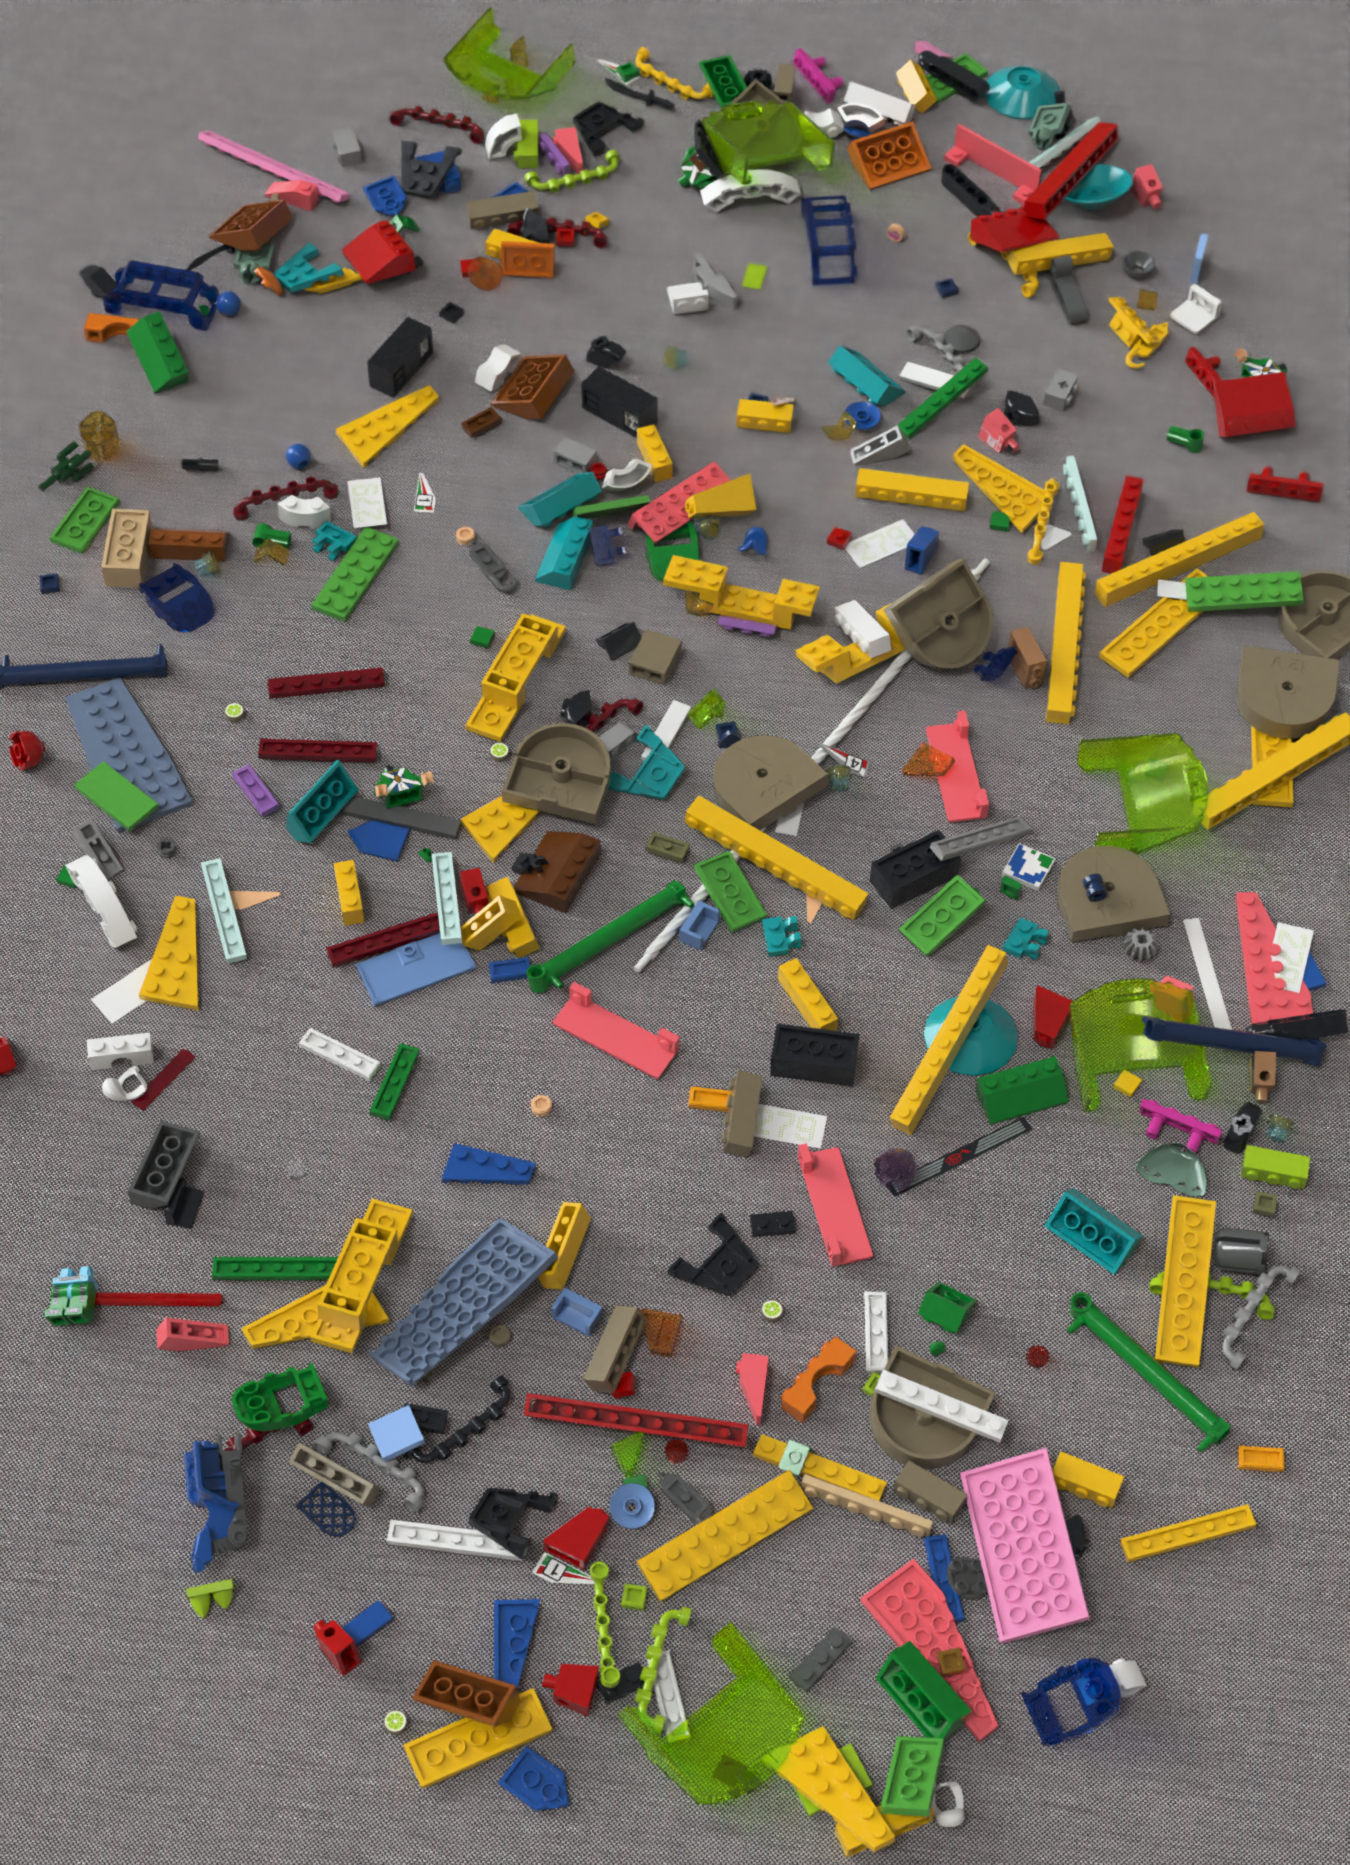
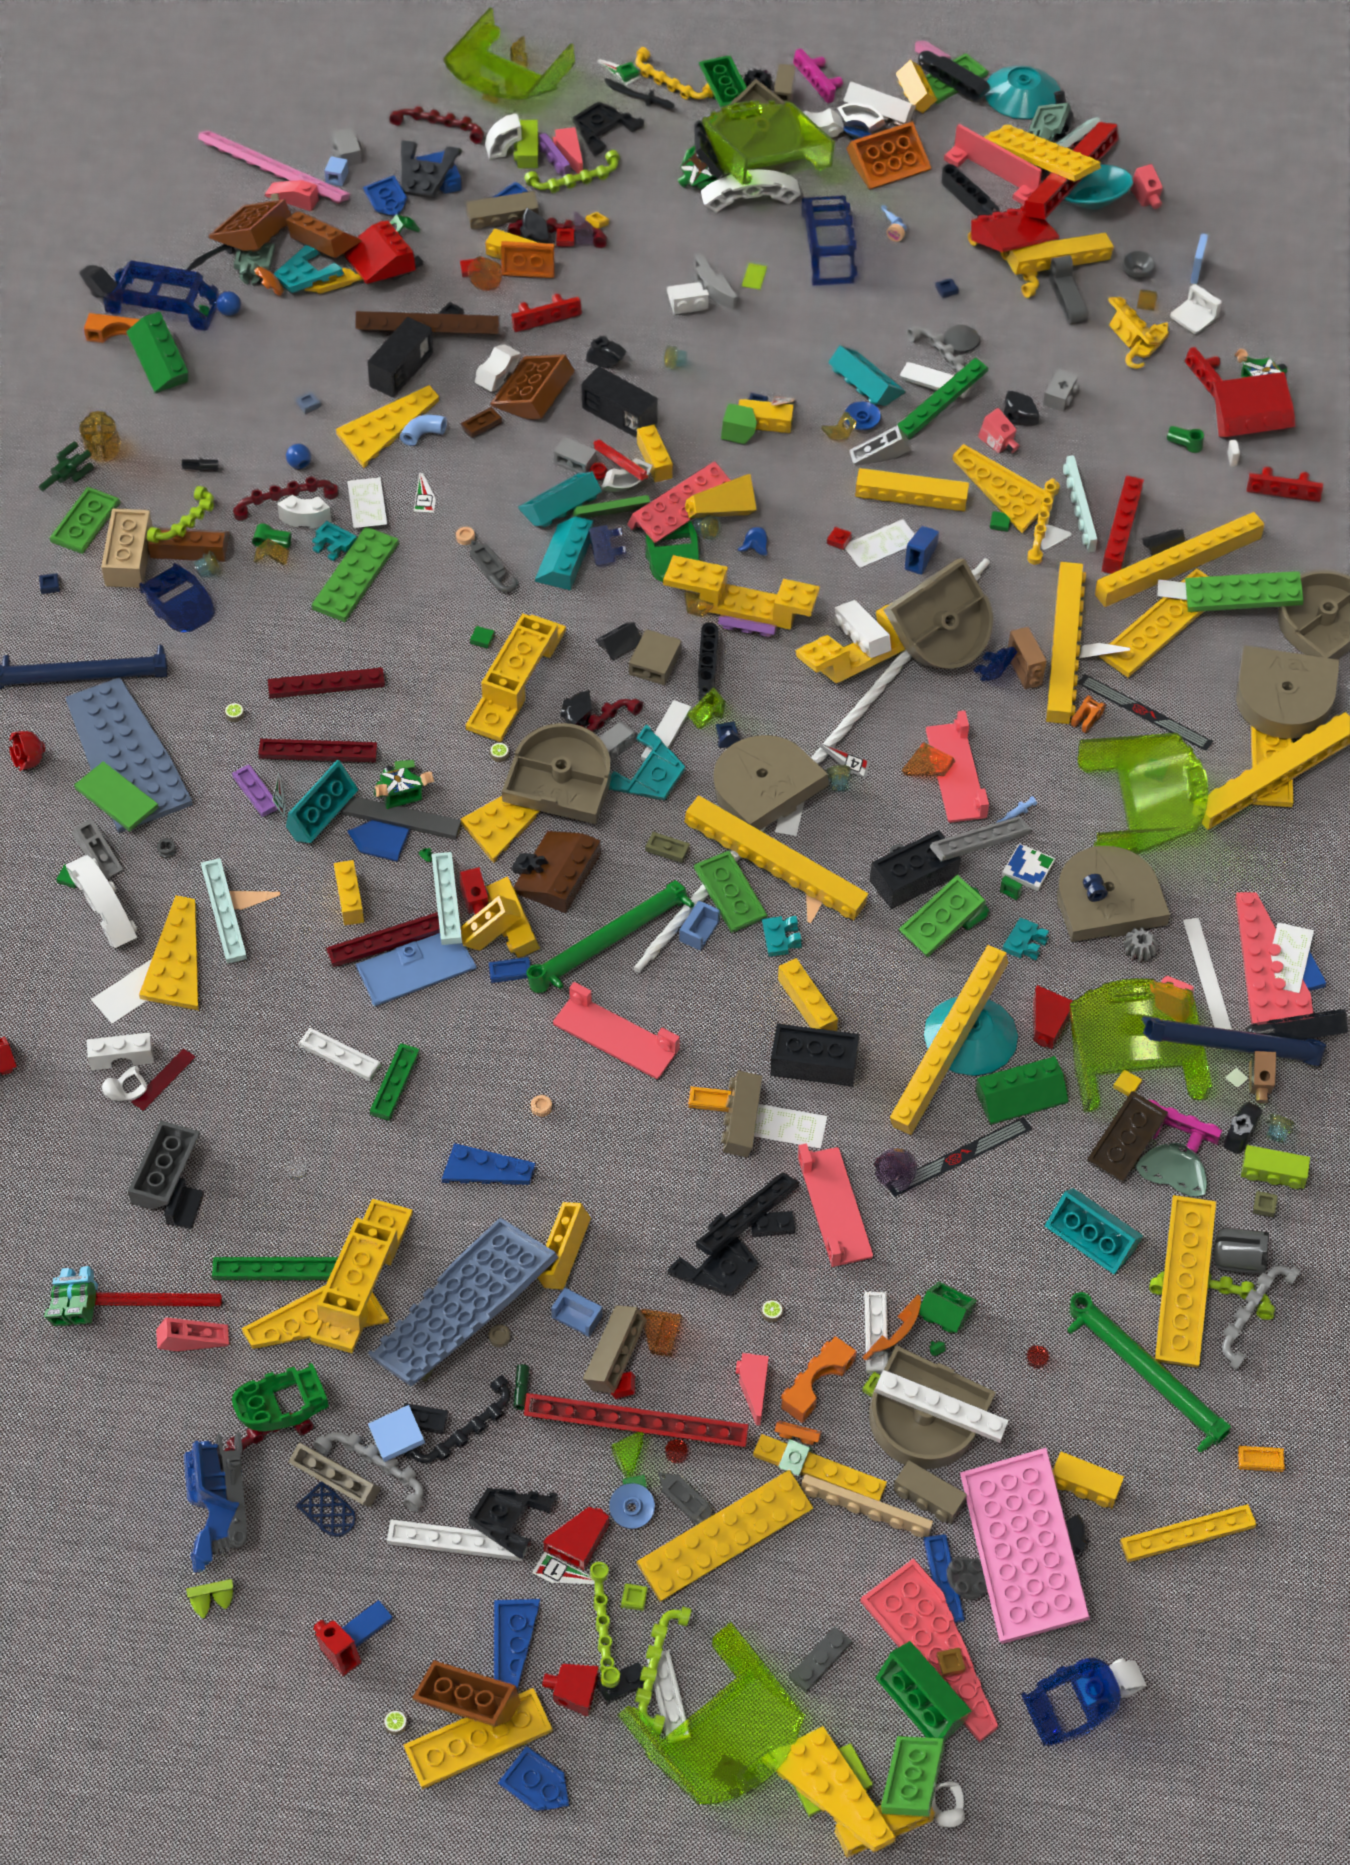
(206, 504): none -> lime bar
(278, 796): none -> sticker
(308, 402): none -> sand blue tile
(320, 234): none -> dark orange slope
(336, 171): none -> light blue brick
(409, 764): none -> bright green tile
(423, 425): none -> light blue cylinder
(438, 322): none -> reddish brown brick
(521, 1384): none -> dark green piece
(545, 314): none -> red plate
(583, 230): none -> tile
(620, 459): none -> red axle
(707, 658): none -> black piece
(738, 423): none -> bright green slope
(747, 1214): none -> black tile
(806, 1434): none -> orange plate
(894, 220): none -> light blue piece
(909, 1317): none -> orange slope
(980, 915): none -> green cone
(1022, 808): none -> light blue piece
(1044, 153): none -> yellow plate
(1088, 708): none -> orange piece
(1100, 649): none -> white sticker
(1127, 1136): none -> dark brown plate
(1144, 712): none -> black sticker
(1233, 453): none -> white tile
(1236, 1077): none -> white sticker

